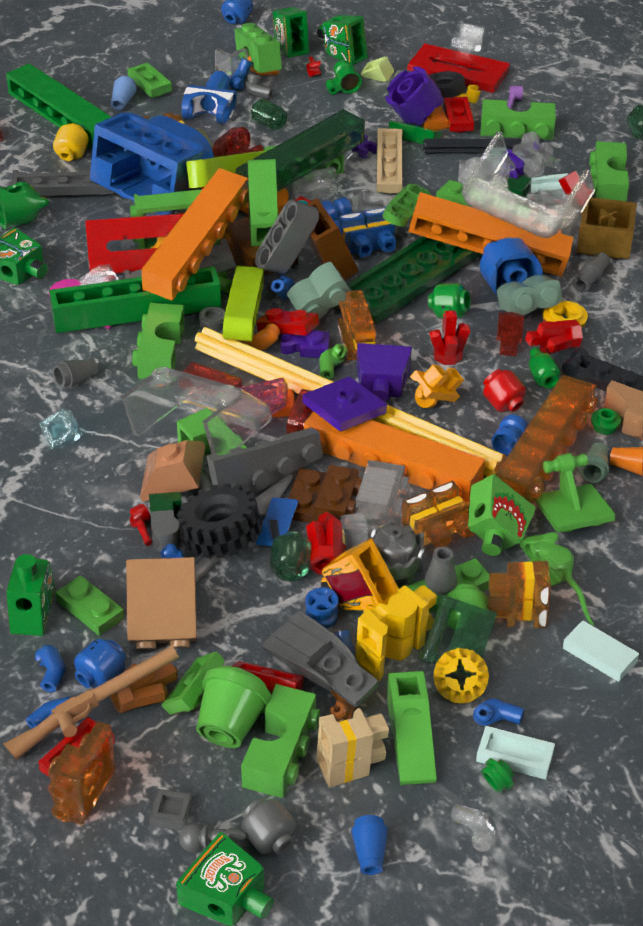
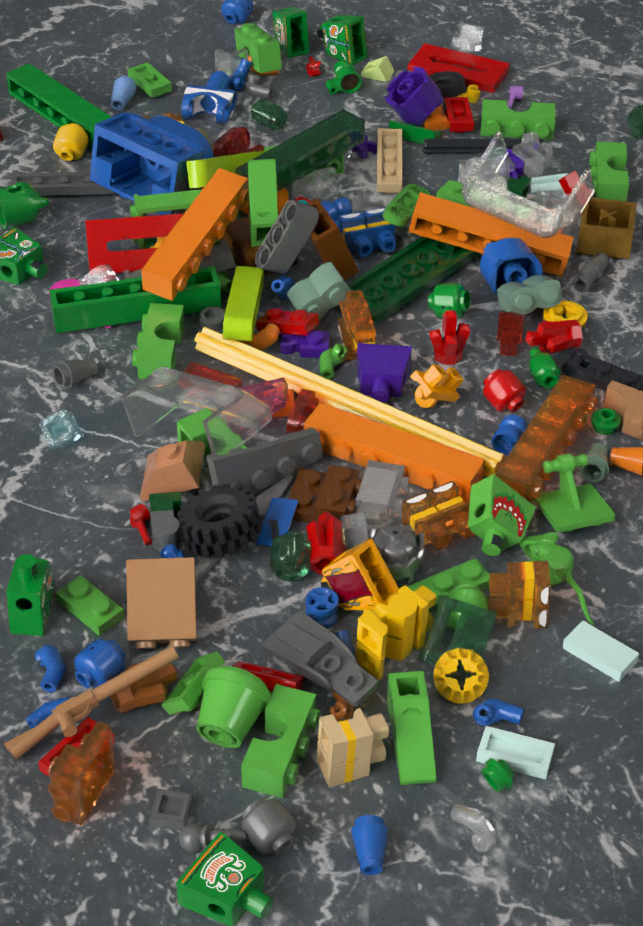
(344, 403): dark purple plate -> none
(441, 574): dark grey cone -> none

